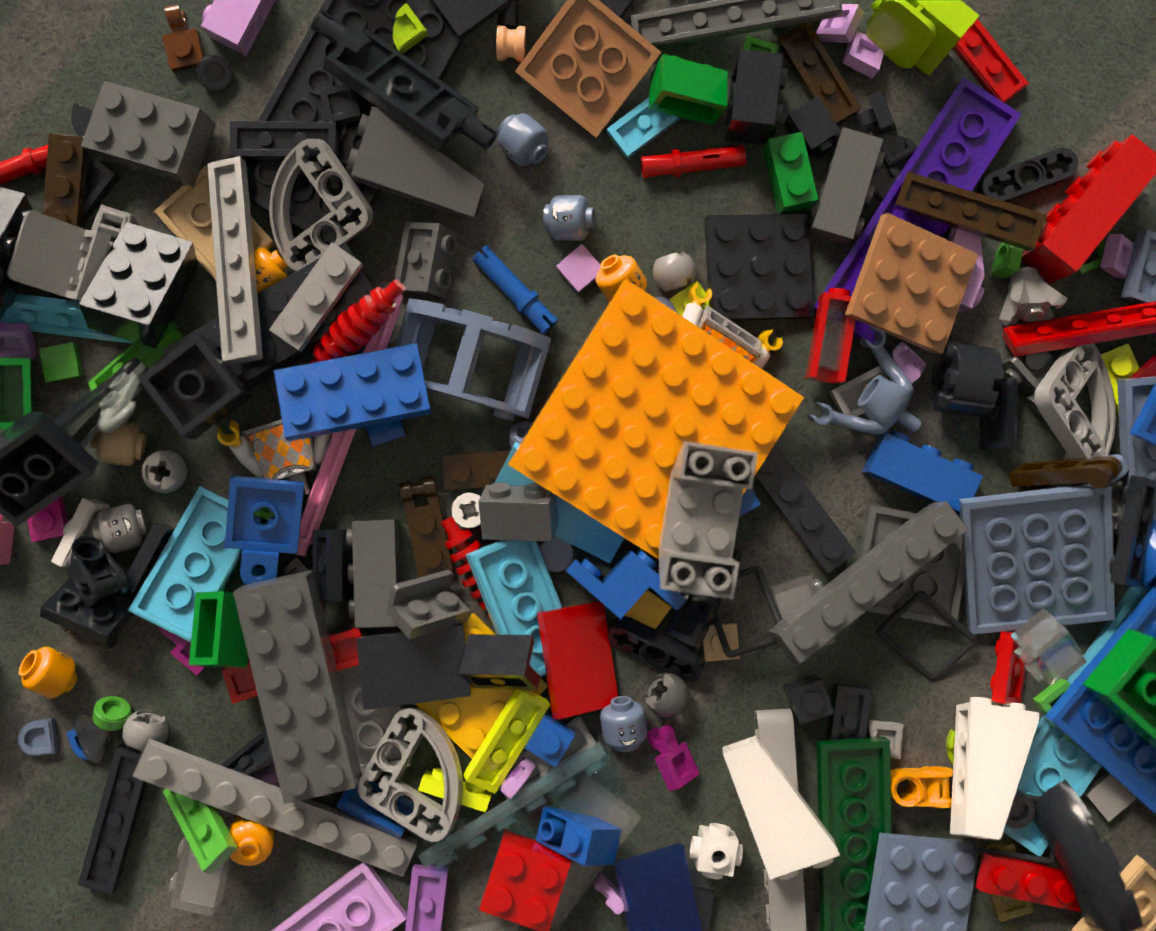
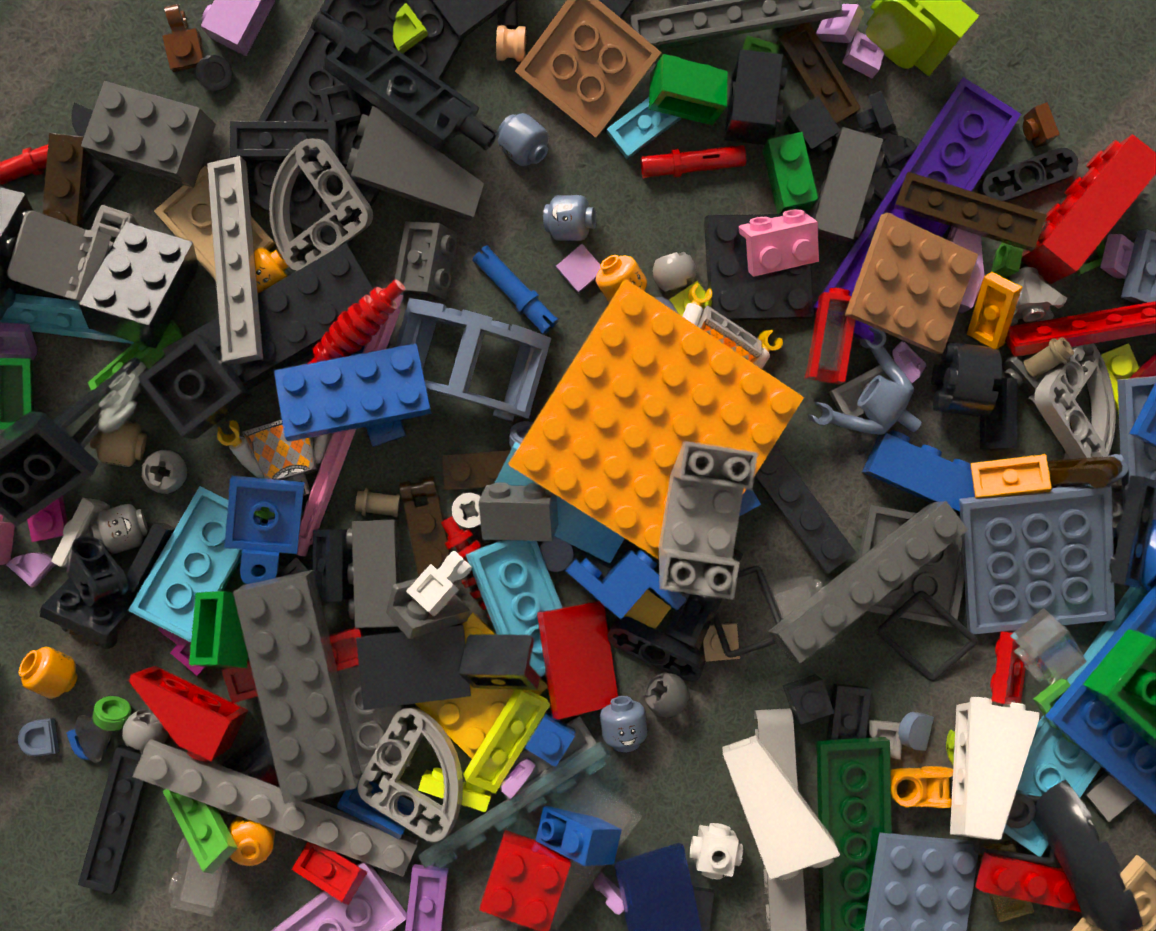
(31, 567): none -> lavender tile
(61, 362): bright green tile -> none
(189, 713): none -> red slope
(316, 297): light grey plate -> none
(330, 872): none -> red plate
(377, 503): none -> dark tan pin
(436, 586): none -> white plate
(675, 758): magenta plate -> none
(780, 242): none -> bright pink bracket
(915, 730): none -> sand blue tile
(989, 63): red tile -> none
(994, 310): none -> light orange plate
(1011, 476): none -> light orange plate
(1040, 125): none -> reddish brown plate
(1057, 352): none -> dark tan pin

